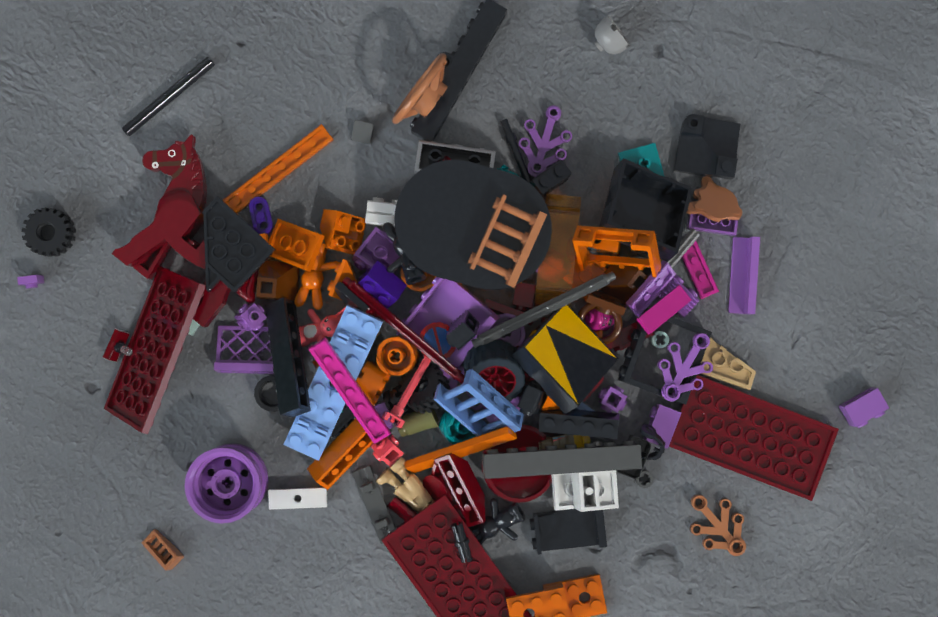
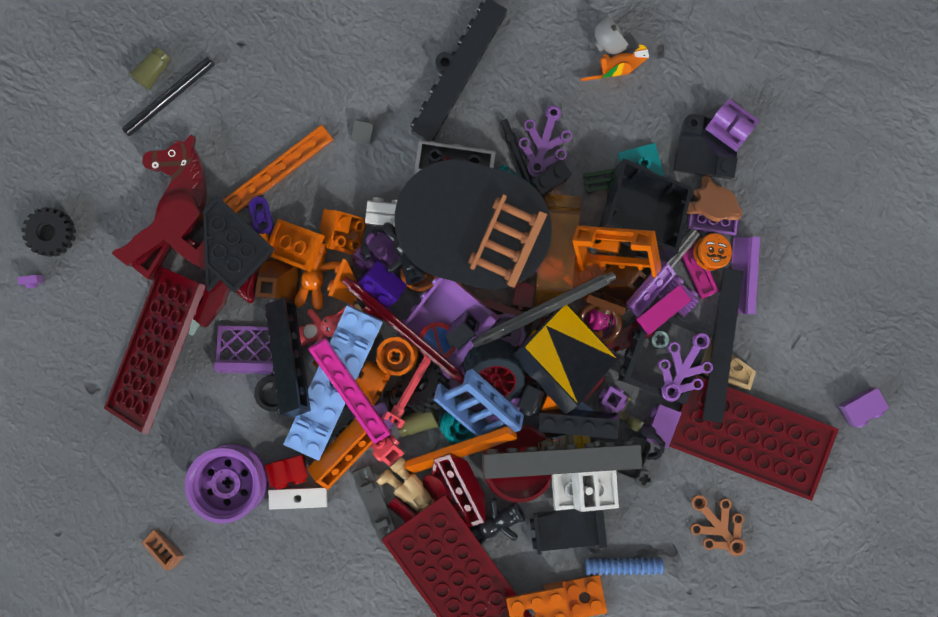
(117, 346): dark red piece -> none
(150, 68): none -> olive plant
(244, 317): medium lavender brick -> none
(286, 471): none -> red brick
(349, 297): black tile -> none
(364, 248): none -> black piece
(425, 92): nougat piece -> none
(461, 542): black pin -> none
(593, 174): none -> dark green tile
(620, 64): none -> orange animal
(624, 566): none -> medium blue piece
(634, 423): none -> olive plate
(712, 251): none -> orange head
(722, 345): none -> black tile
(732, 124): none -> medium lavender plate

